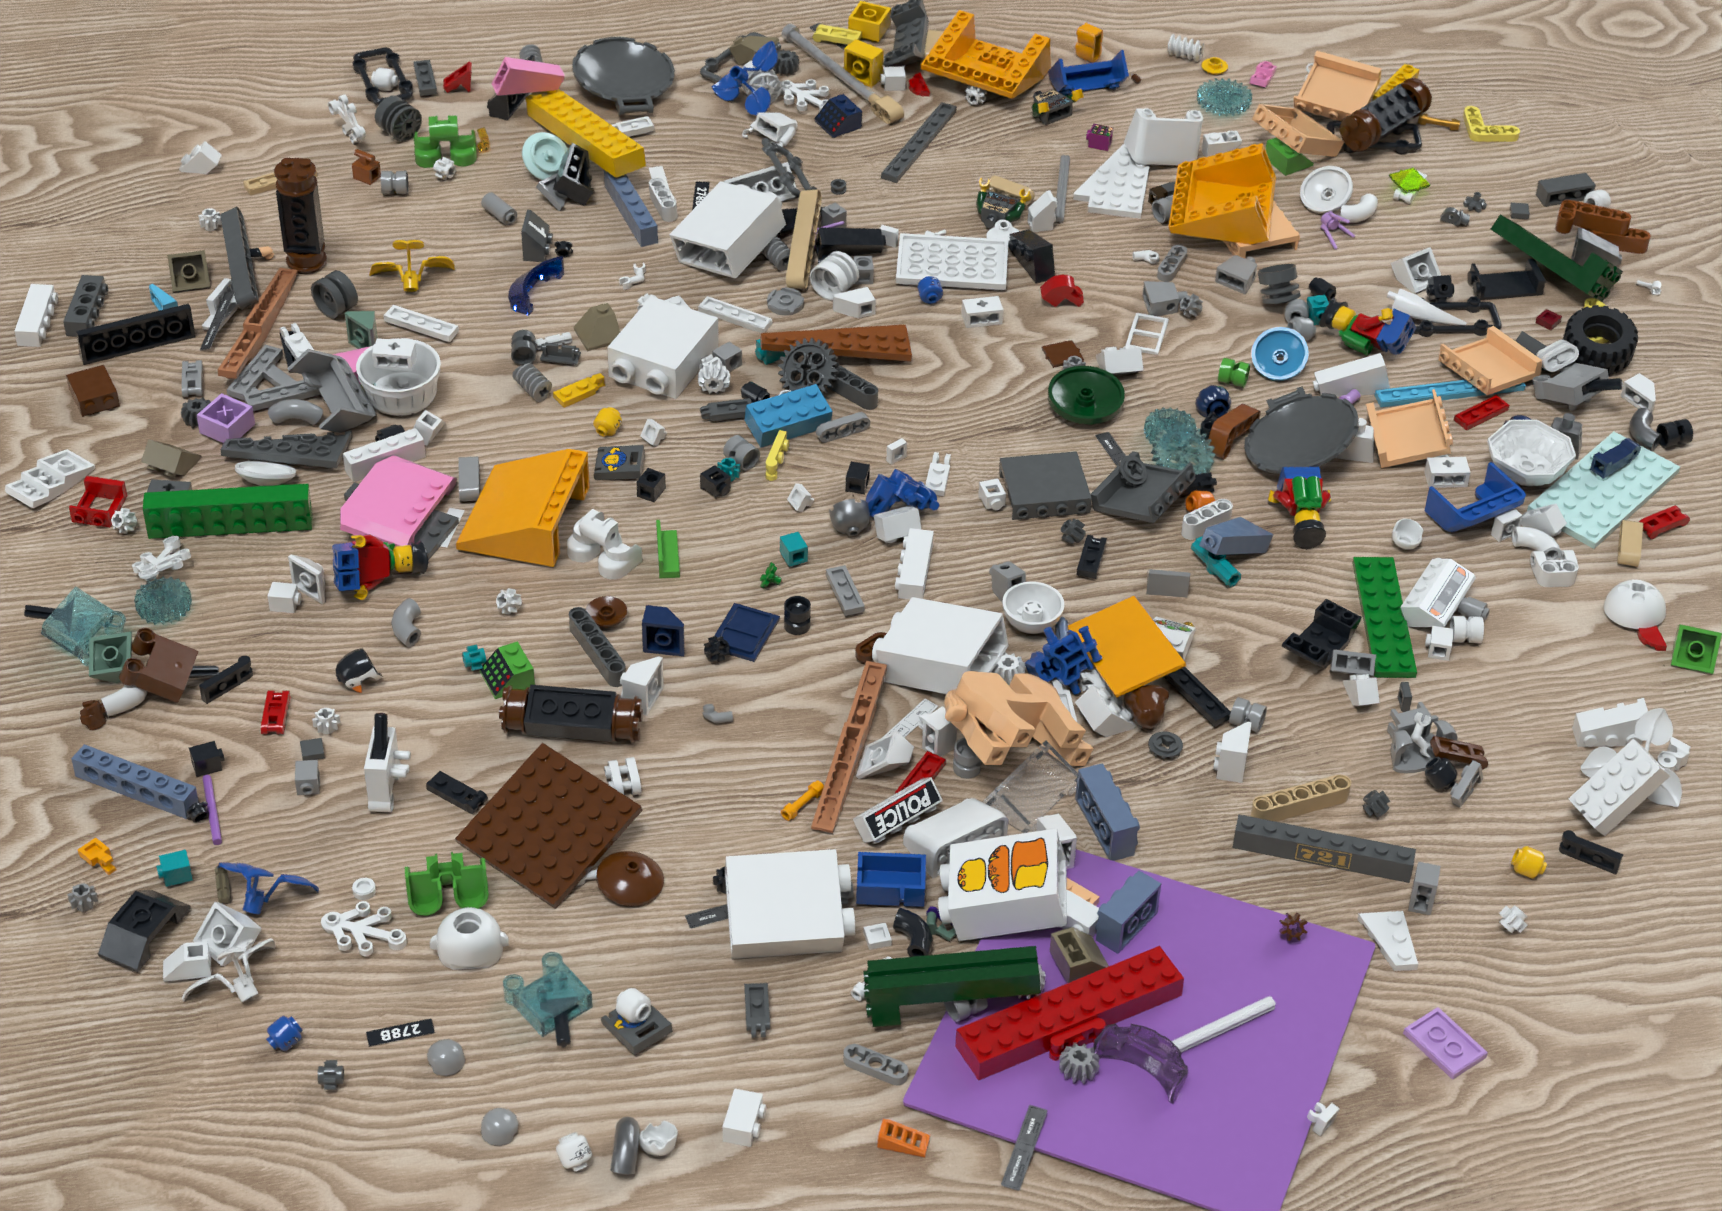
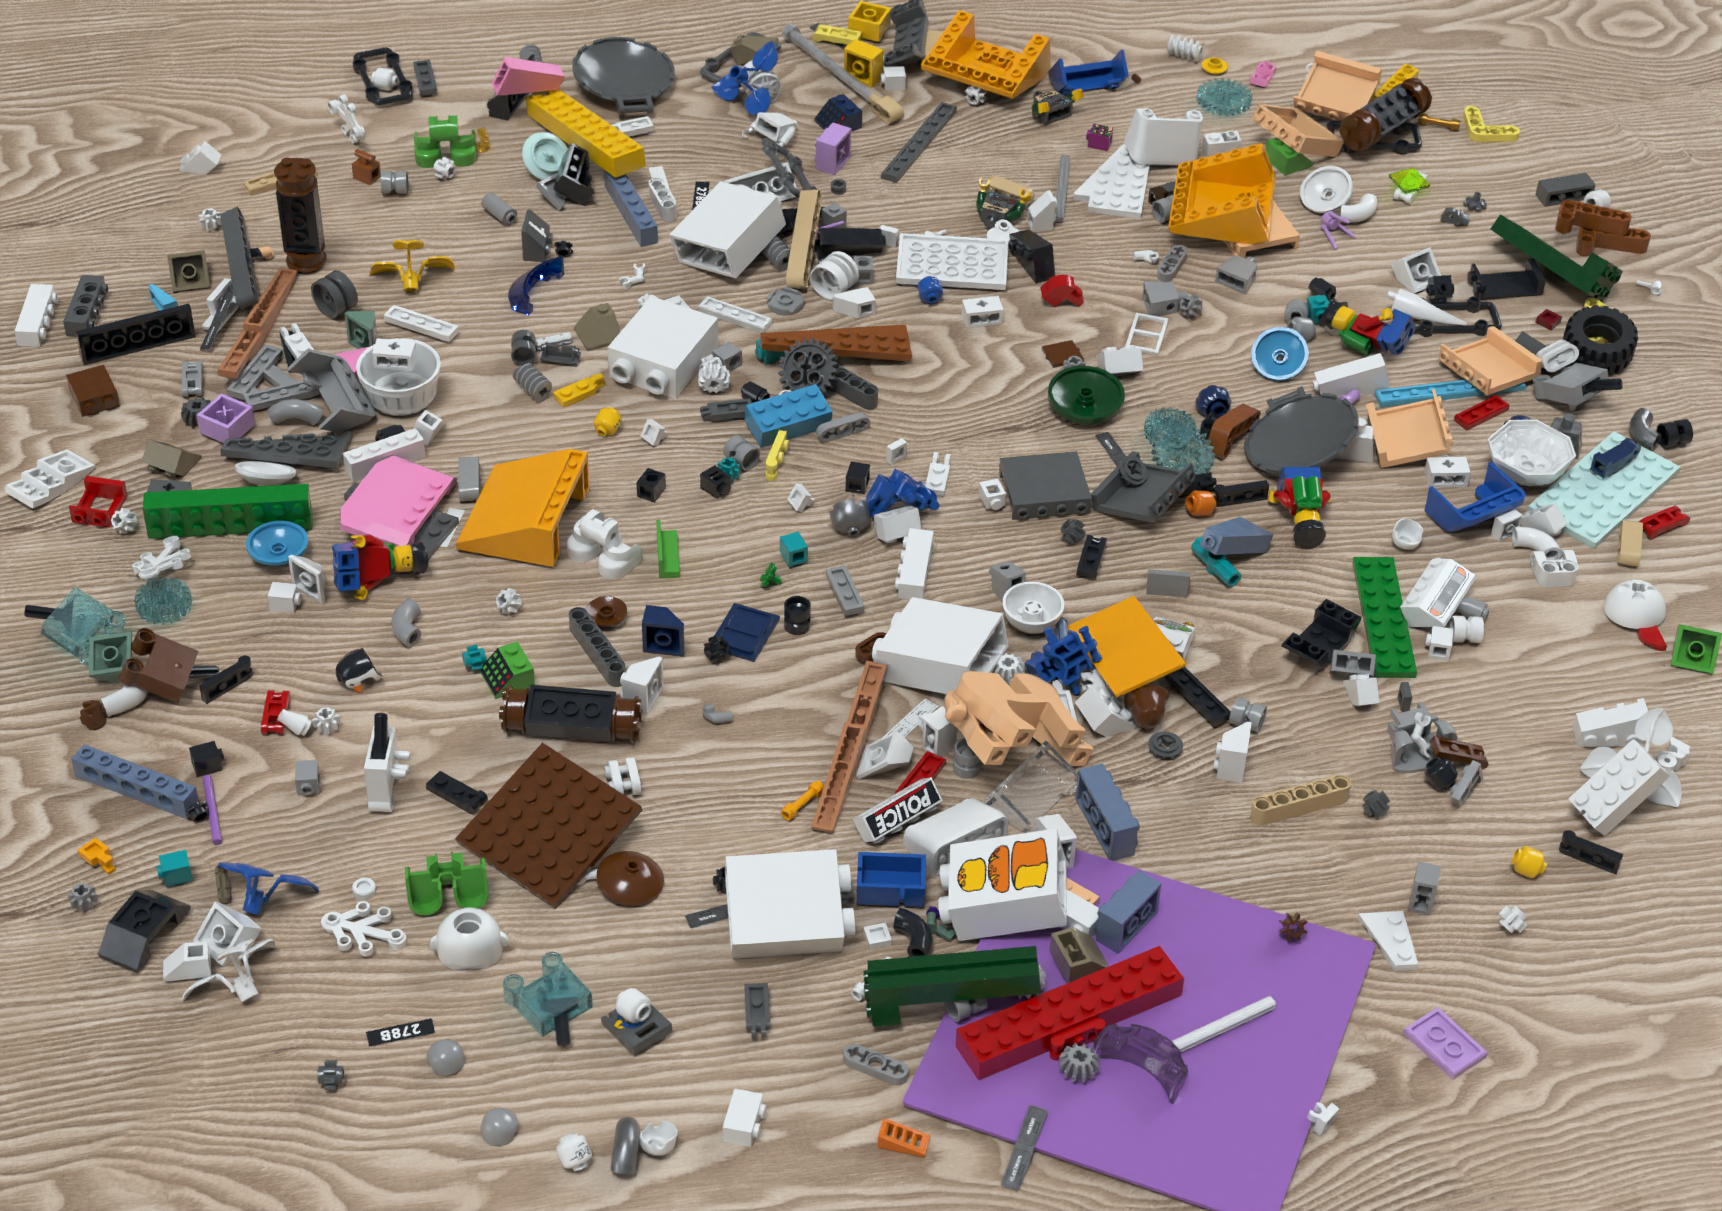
(276, 541): none -> dark azure dish
(284, 1033): blue head -> none
(295, 722): none -> white cone
(312, 749): dark grey tile -> none
(398, 118): dark grey wheel -> none
(460, 76): red slope -> none
(614, 462): dark grey container -> none
(787, 62): dark grey gear -> none
(790, 88): white plant -> none
(833, 148): none -> lavender brick
(918, 86): red tile -> none
(1089, 42): light orange brick -> none
(1206, 516): white beam -> none
(1234, 372): bright green wheel -> none
(1241, 493): none -> black plate
(1279, 286): dark grey wheel -> none
(1324, 848): dark grey brick -> none
(1519, 210): dark grey tile -> none
(1588, 242): flat silver slope -> none
(1639, 392): white slope -> none

